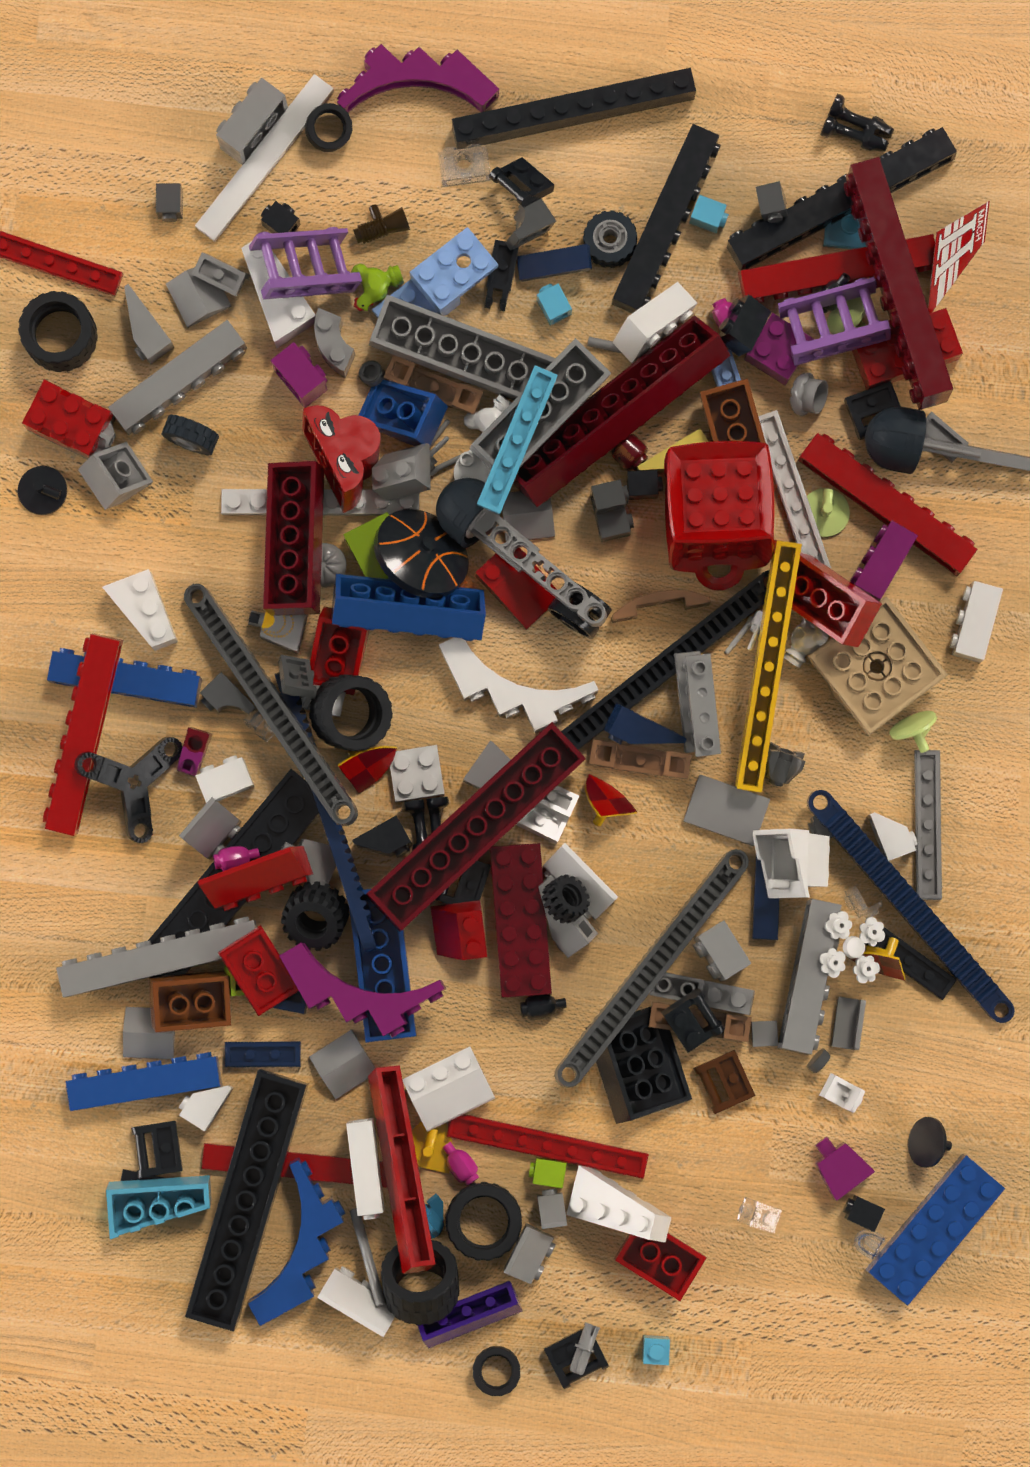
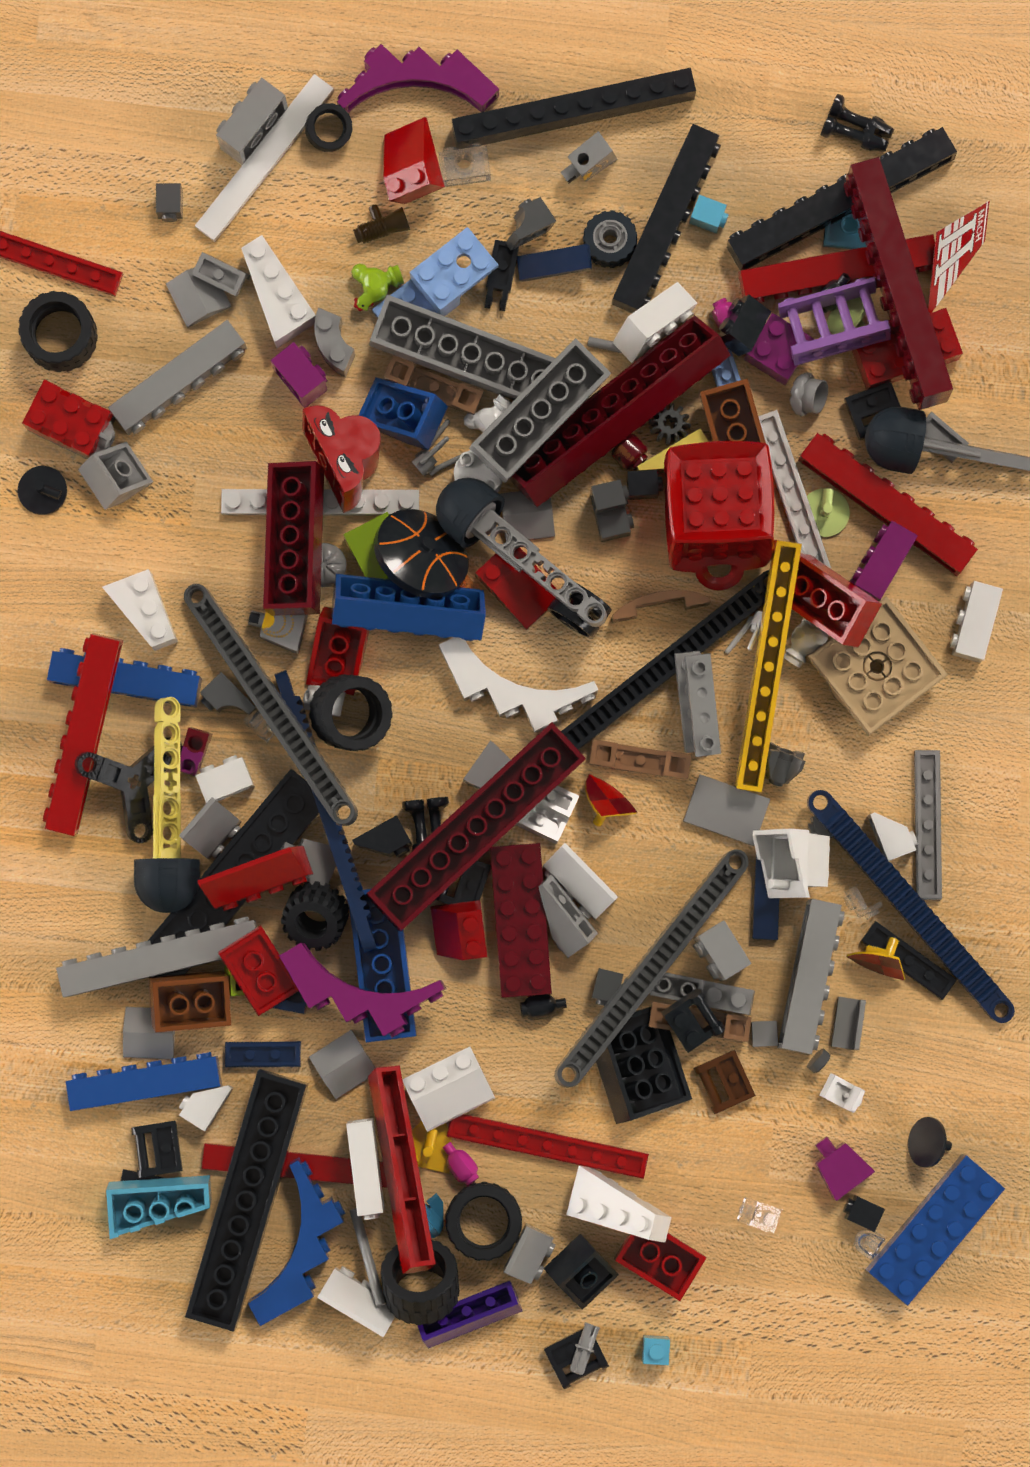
(146, 332): light grey slope -> none
(166, 880): none -> piece
(190, 435): black wheel -> none
(234, 856): dark pink plant -> none
(279, 218): black brick -> none
(297, 678): dark grey bracket -> none
(299, 284): medium lavender fence -> none
(367, 766): shield -> none
(371, 373): dark grey tile -> none
(402, 472): light grey slope -> none
(411, 163): none -> red slope
(416, 774): white plate -> none
(477, 1371): black tyre -> none
(517, 440): medium azure plate -> none
(522, 181): black plate -> none
(548, 1172): lime brick -> none
(552, 1209): light grey slope -> none
(553, 303): medium azure brick -> none
(574, 893): black tyre -> none
(581, 1271): none -> black slope
(594, 150): none -> light grey torso
(606, 985): none -> dark grey brick
(637, 729): dark blue slope -> none
(666, 432): none -> dark grey gear
(772, 202): dark grey arch -> none
(853, 947): white plant -> none
(915, 726): yellowish green shield -> none

